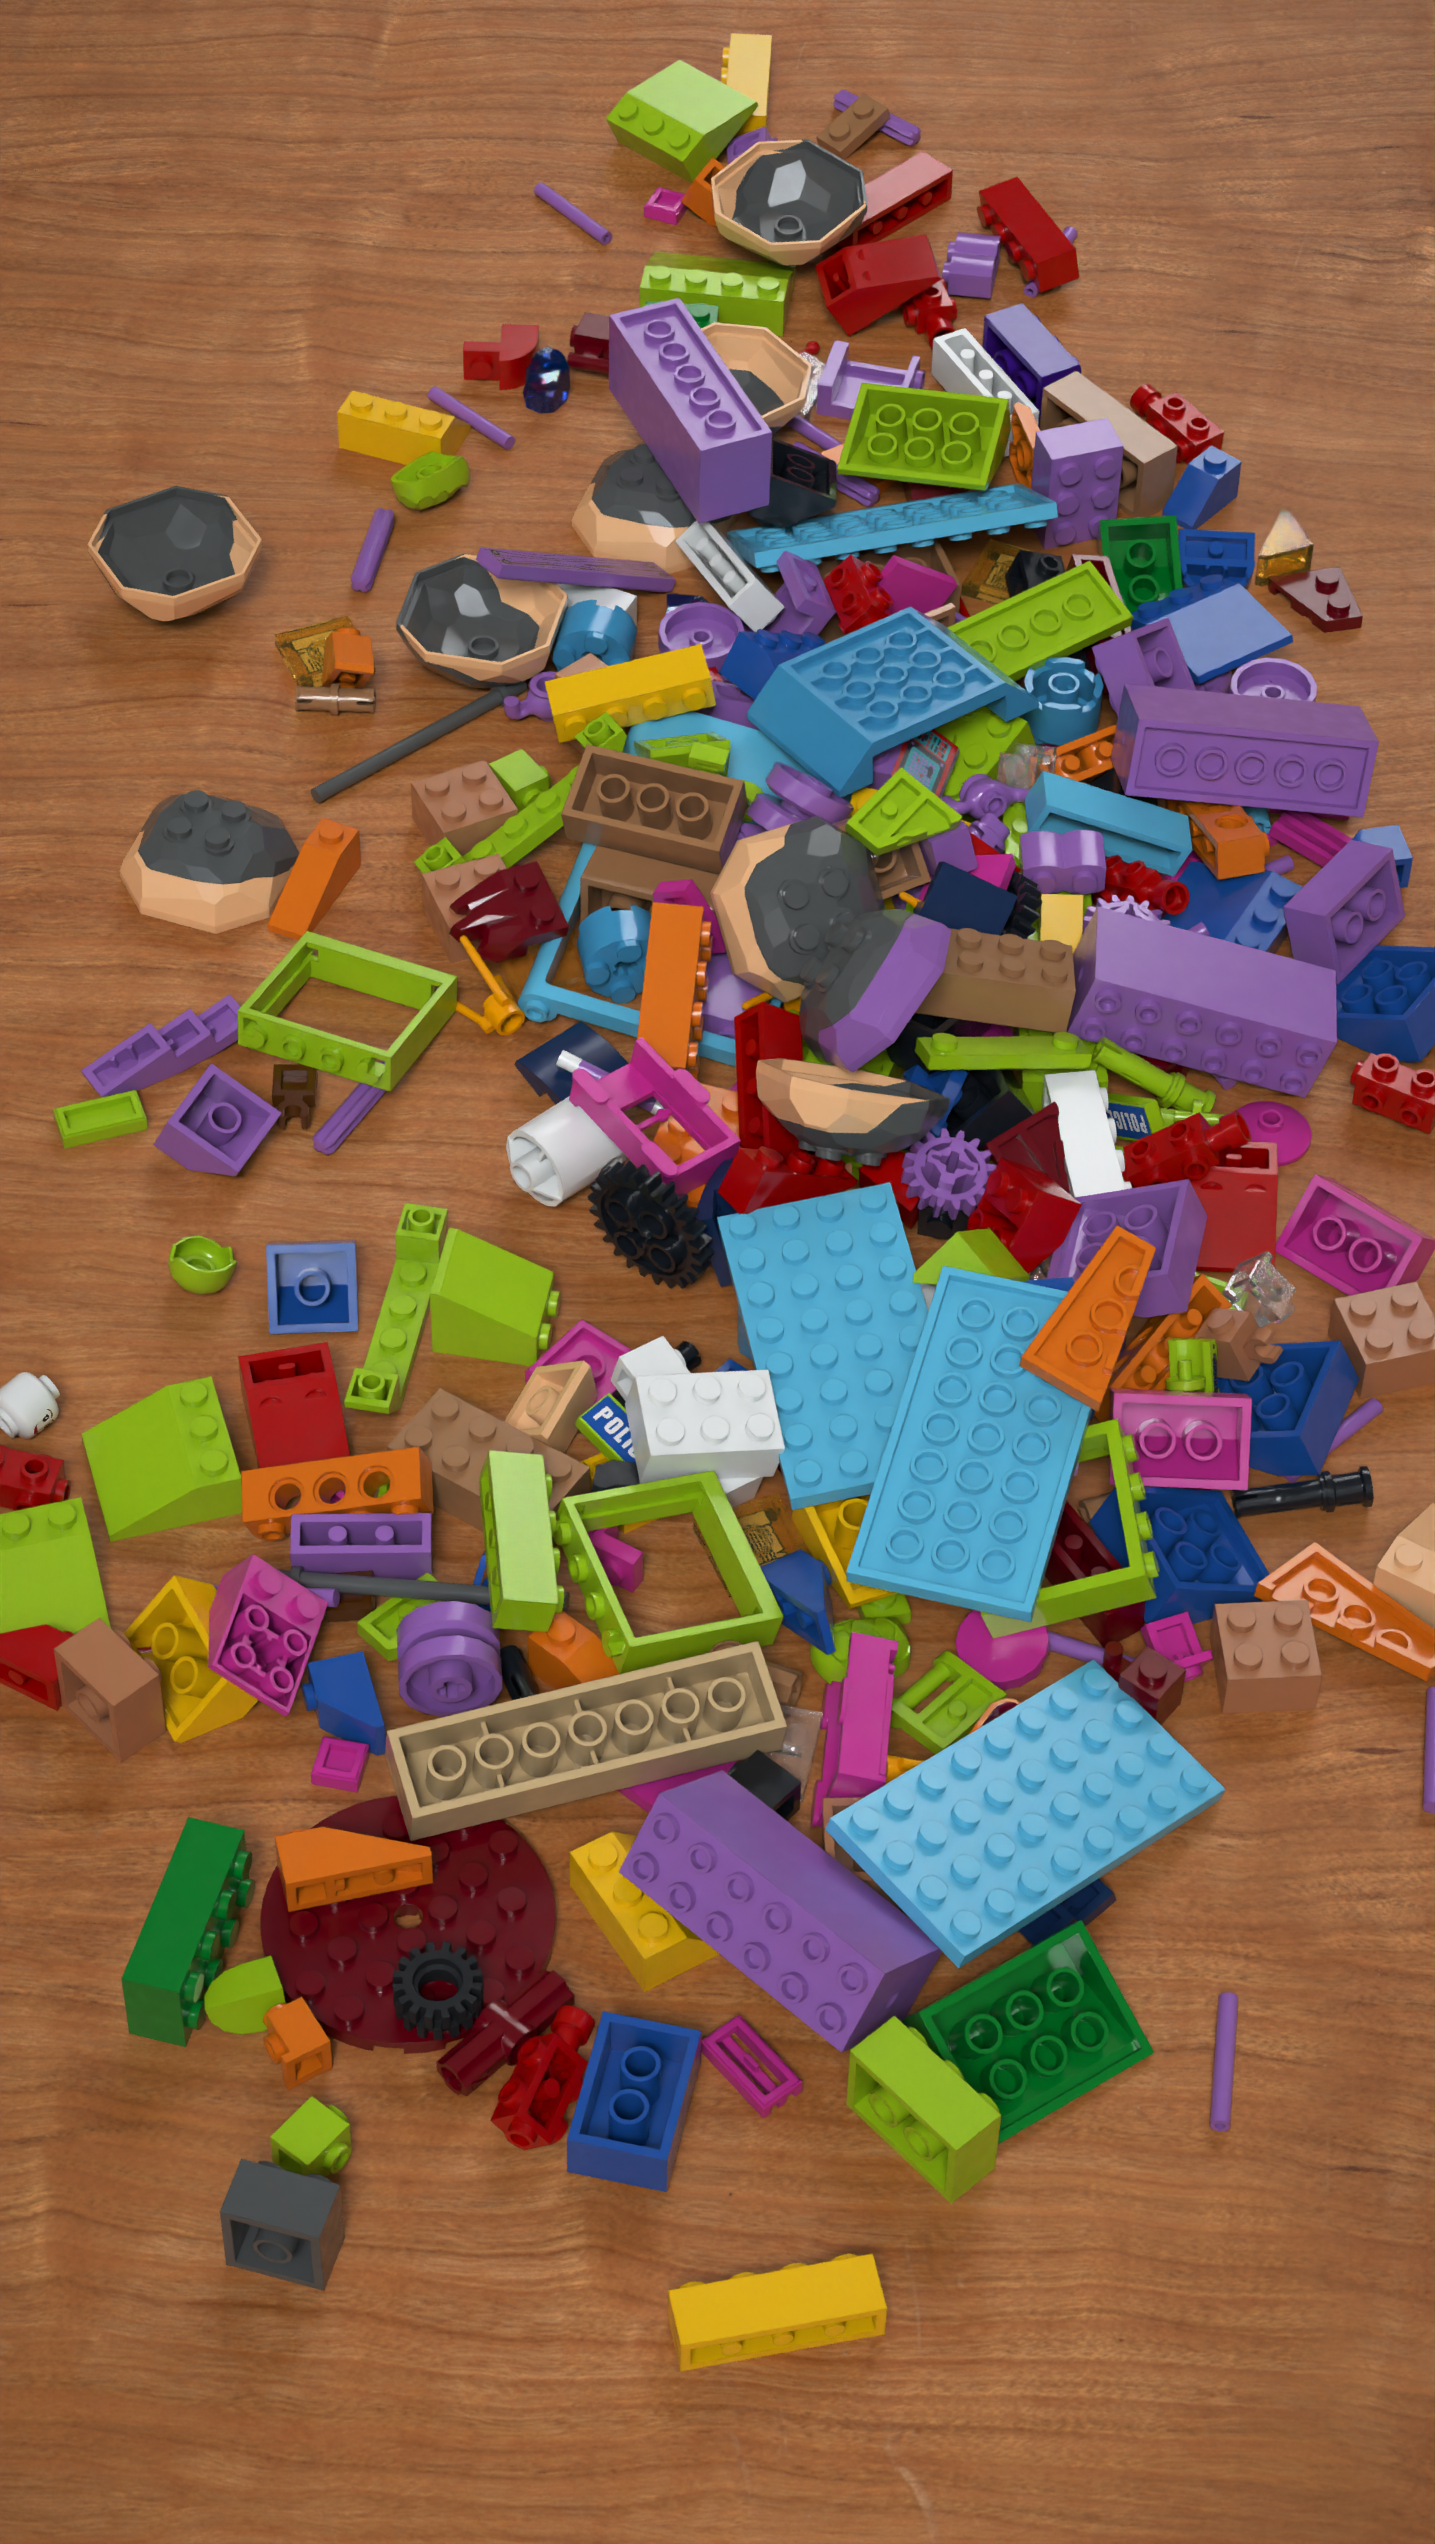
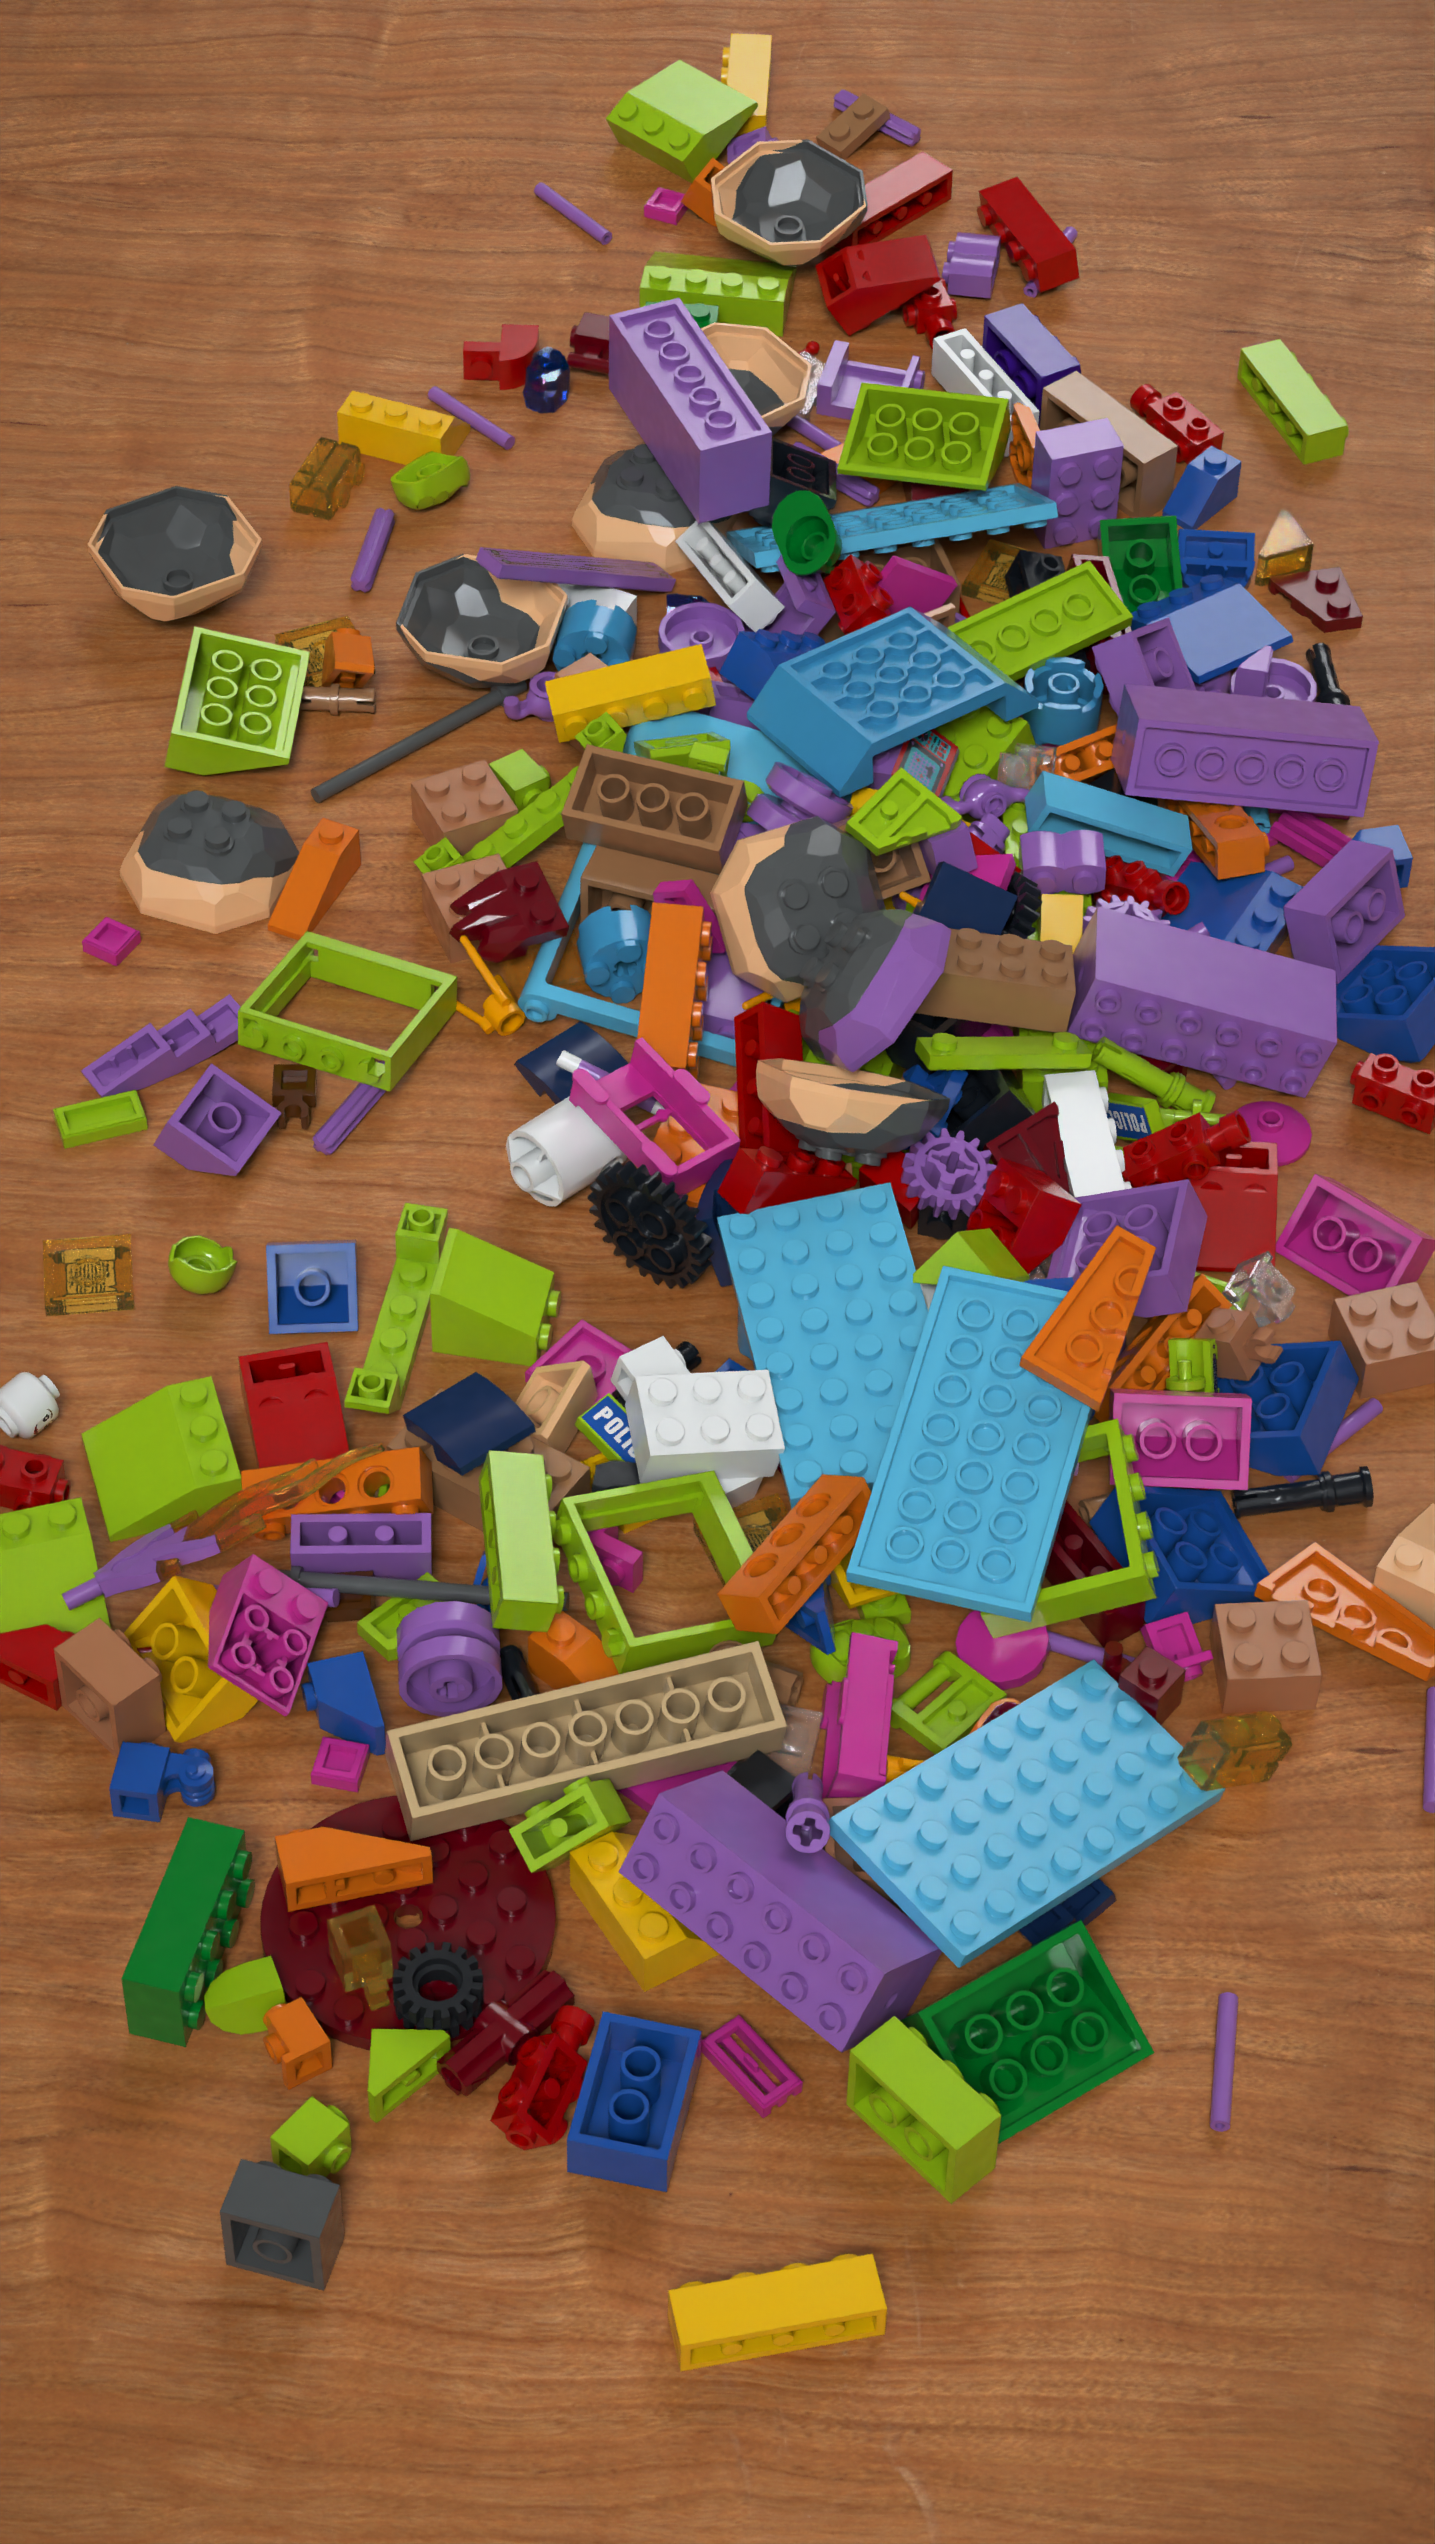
(88, 1275): none -> clear yellow tile
(111, 941): none -> dark pink tile
(151, 1773): none -> blue brick
(220, 1528): none -> piece
(236, 704): none -> lime slope
(326, 479): none -> clear yellow brick
(362, 1954): none -> clear yellow brick
(401, 2065): none -> lime slope
(468, 1423): none -> dark blue slope
(559, 1827): none -> lime brick
(797, 1555): none -> orange brick
(806, 534): none -> green piece
(807, 1815): none -> medium lavender pin
(1235, 1750): none -> clear yellow brick
(1254, 673): none -> medium lavender slope
(1292, 401): none -> lime brick
(1325, 676): none -> black pin

